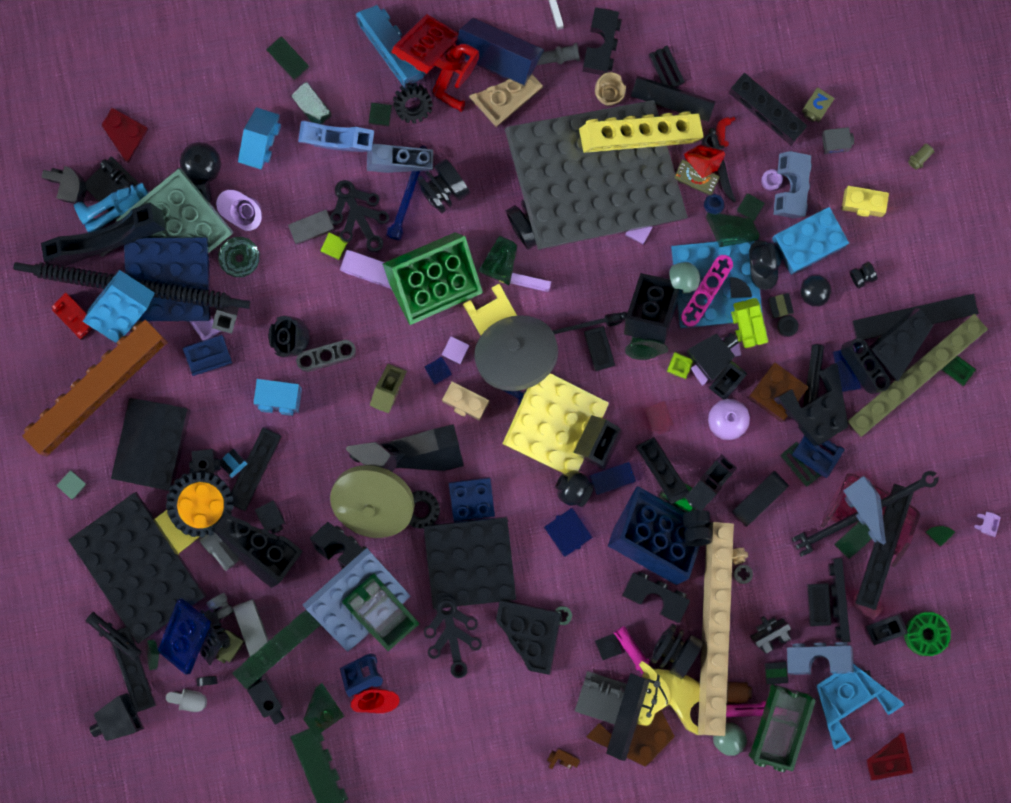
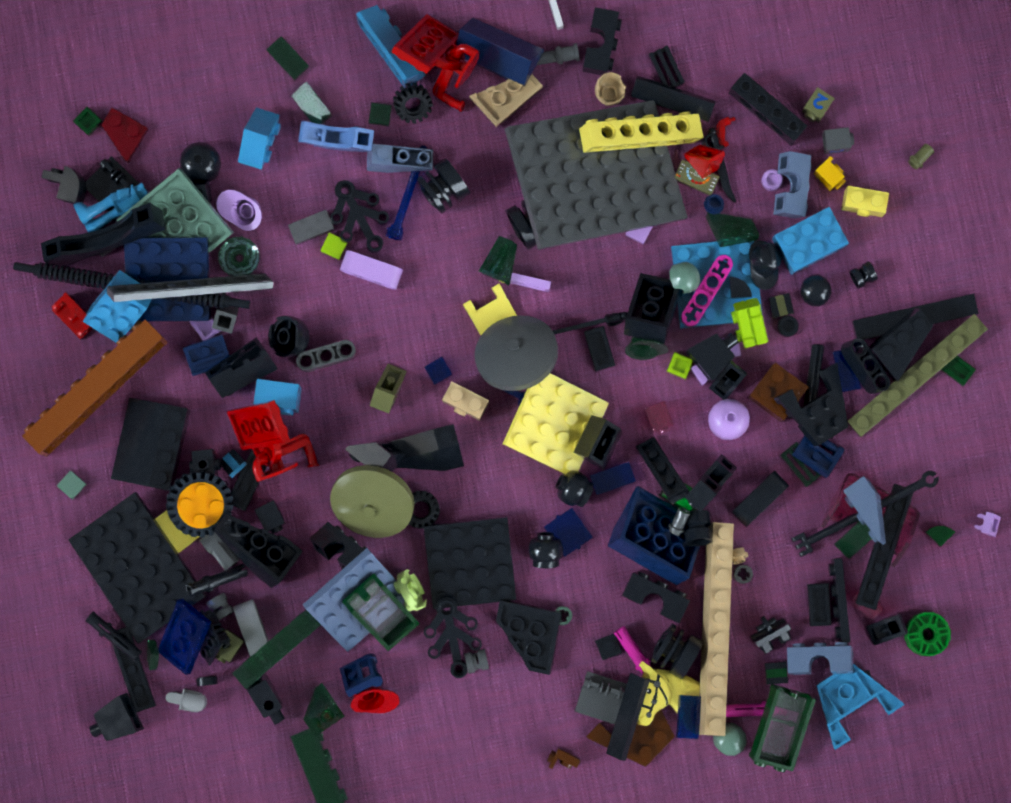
(87, 121): none -> dark green tile
(189, 287): none -> dark grey tile
(208, 582): none -> black pin
(241, 368): none -> black wedge
(263, 431): none -> red plate
(411, 590): none -> yellowish green plate
(433, 277): green slope -> none
(455, 350): lavender tile -> none
(471, 499): dark blue hinge -> none
(471, 661): none -> dark grey wheel
(545, 550): none -> black piece
(679, 521): none -> dark grey pin
(688, 717): none -> clear blue tile
(738, 692): reddish brown brick -> none
(750, 207): clear green tile -> none
(830, 175): none -> yellow brick
(890, 760): dark red wing -> none

